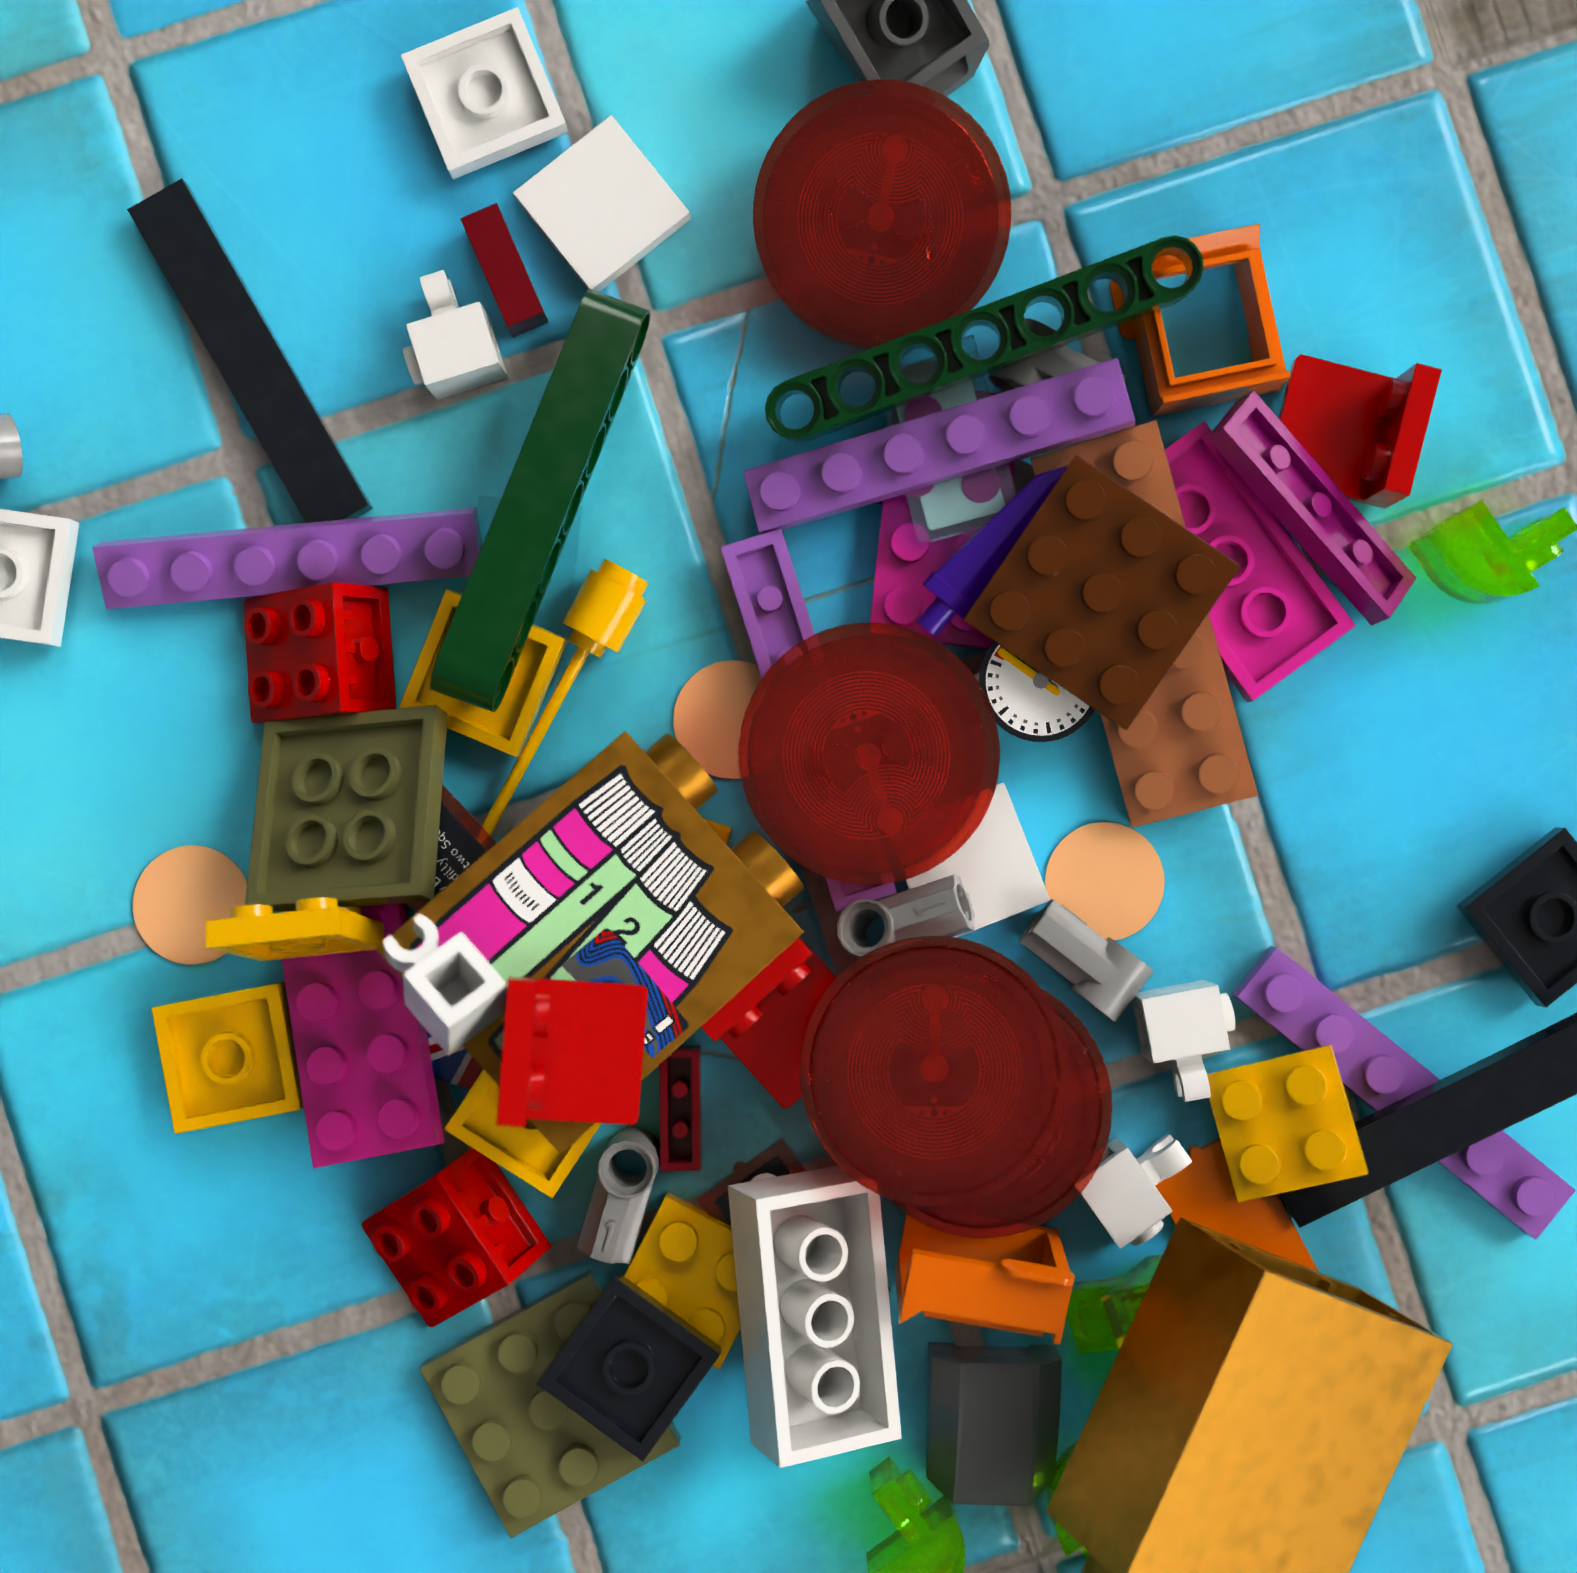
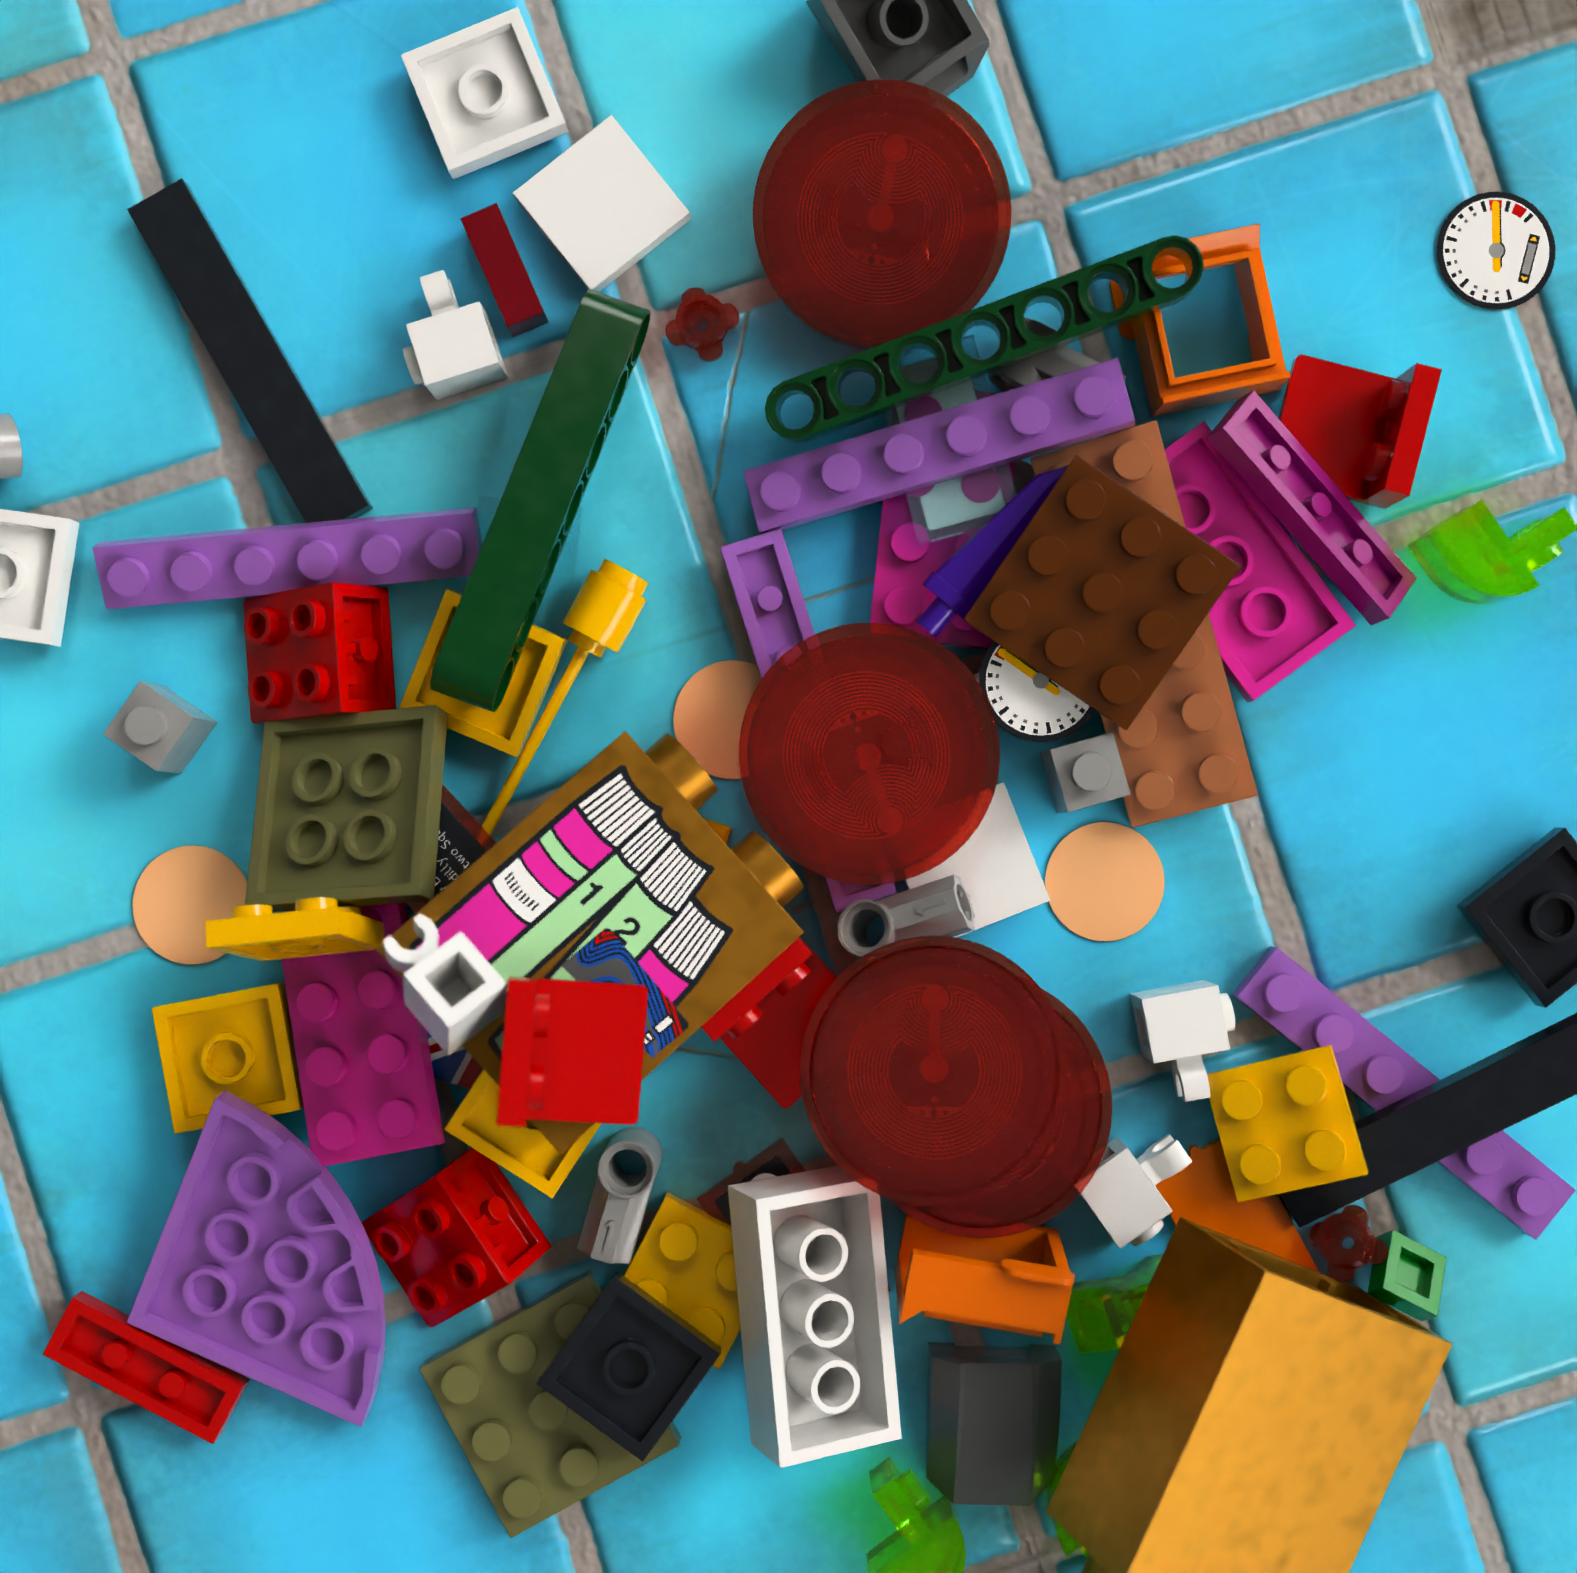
(145, 1368): none -> red plate
(160, 728): none -> light grey brick
(268, 1267): none -> medium lavender plate
(681, 1110): dark red piece -> none
(698, 306): none -> clear red plate
(1085, 773): none -> light grey brick
(1097, 968): light grey piece -> none
(1330, 1235): none -> clear red plate
(1408, 1277): none -> plate
(1496, 250): none -> white sticker

